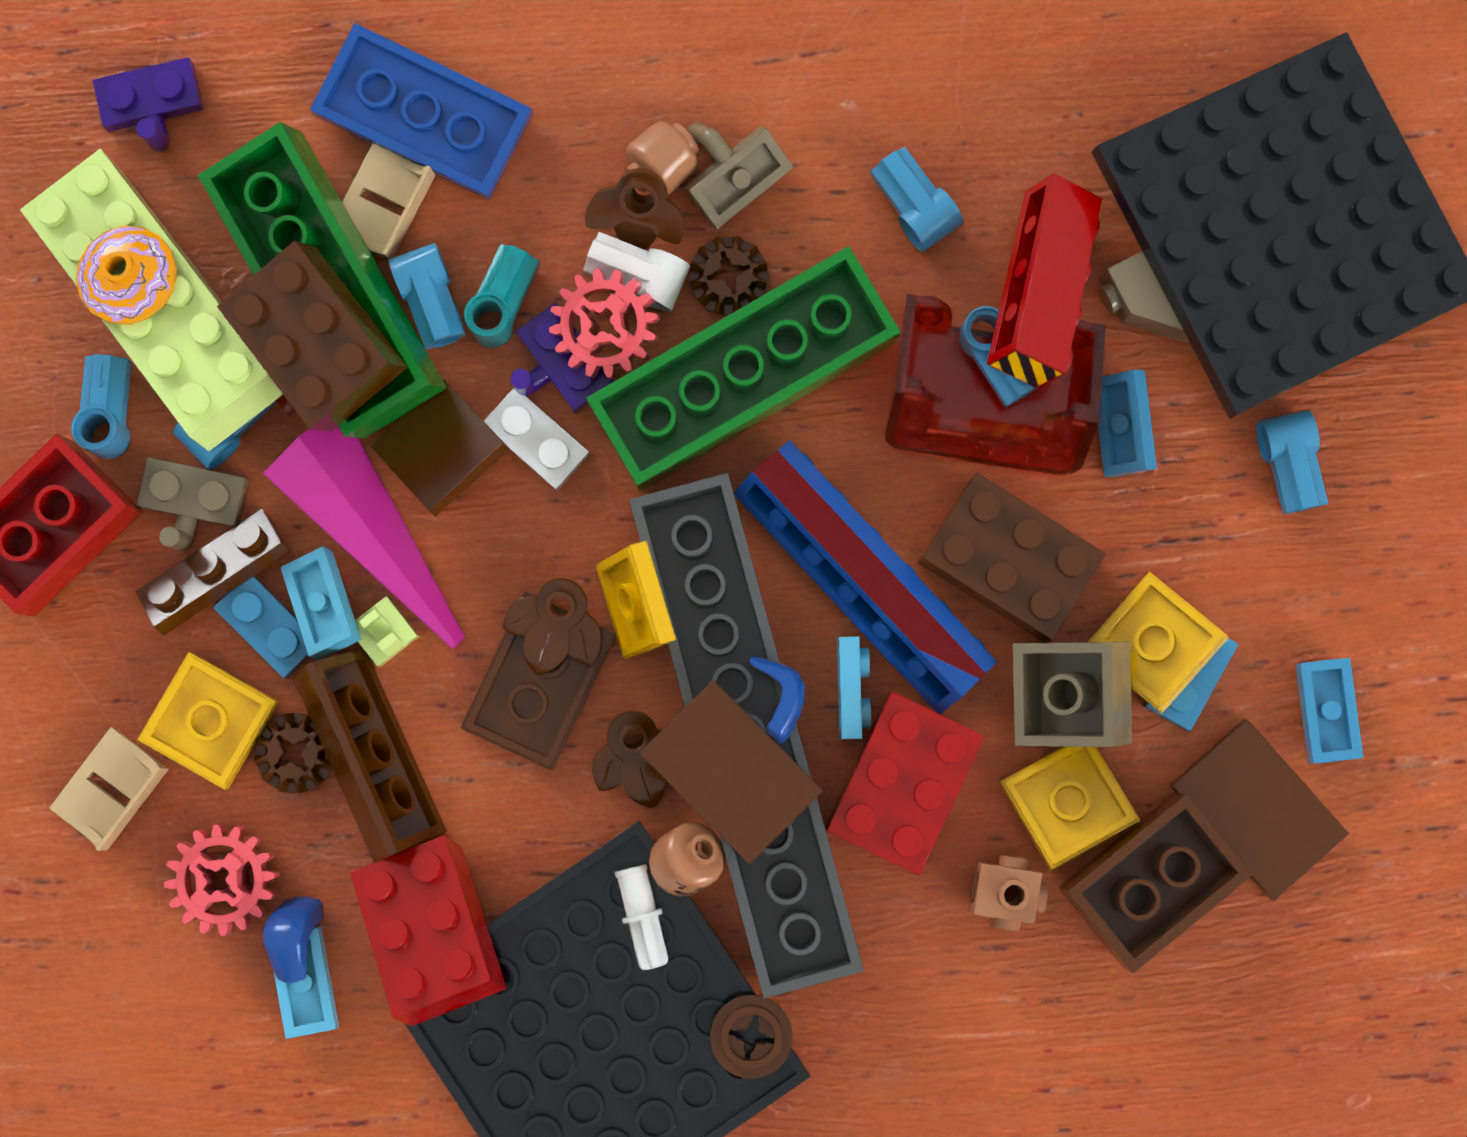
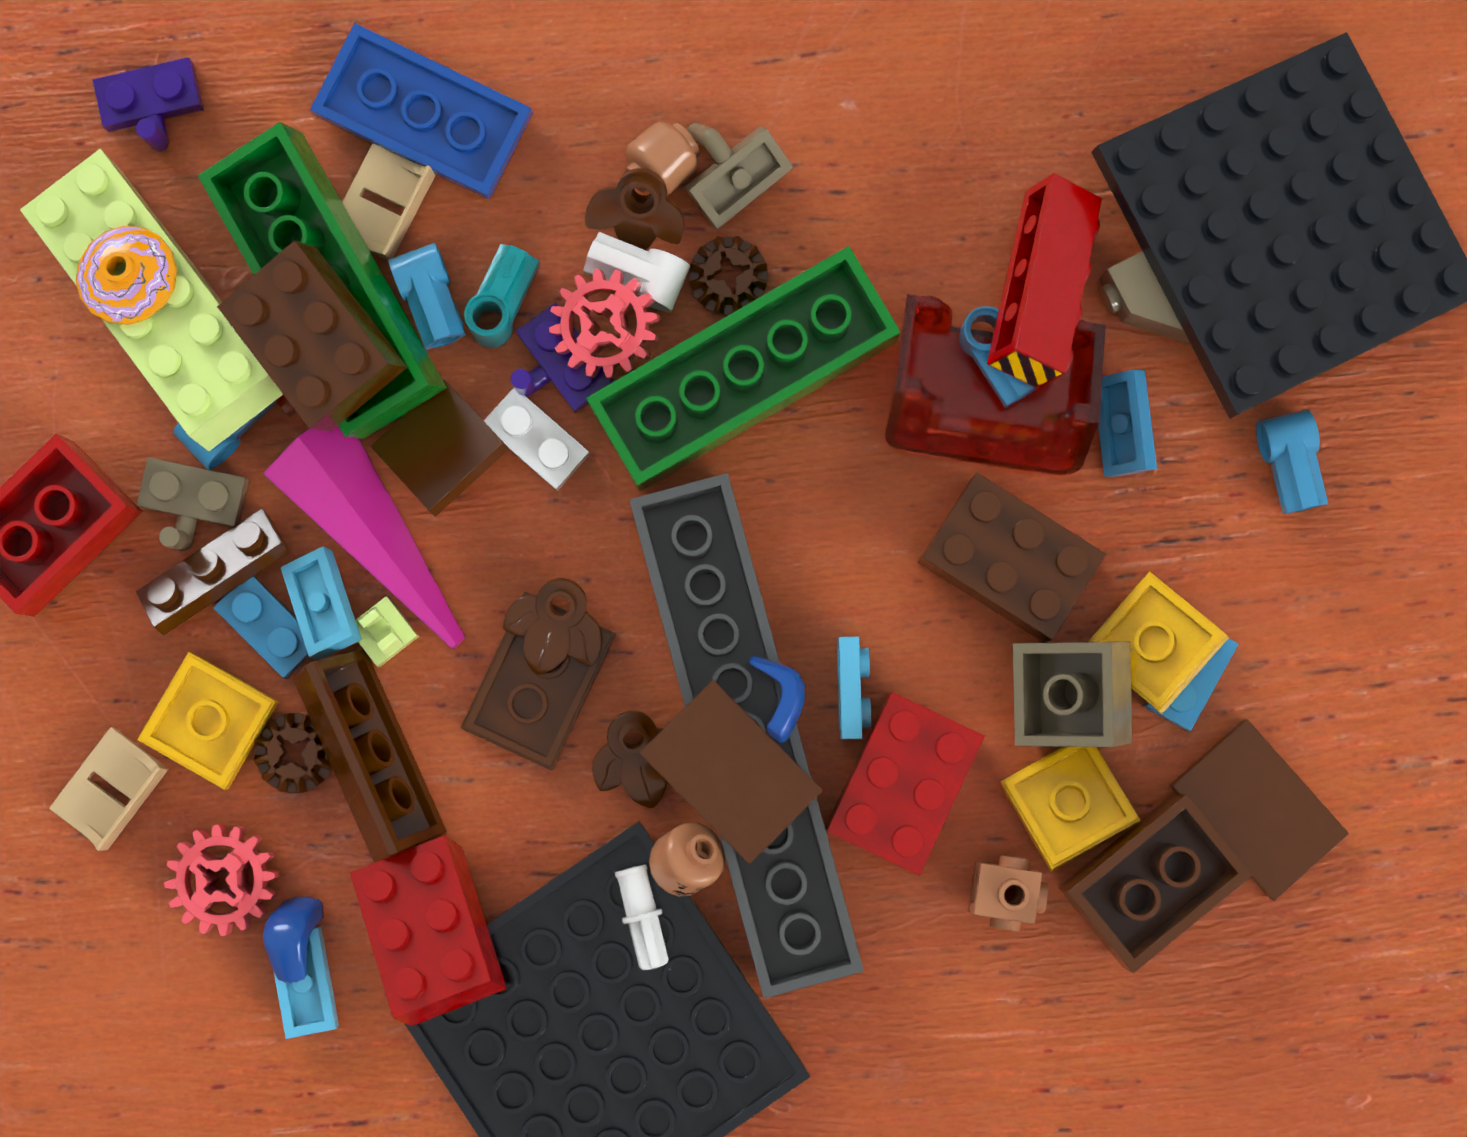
(103, 401): dark azure piece -> none
(635, 600): yellow tile -> none
(766, 1055): reddish brown gear -> none
(864, 577): blue brick -> none
(923, 210): dark azure piece -> none
(1329, 710): dark azure plate -> none

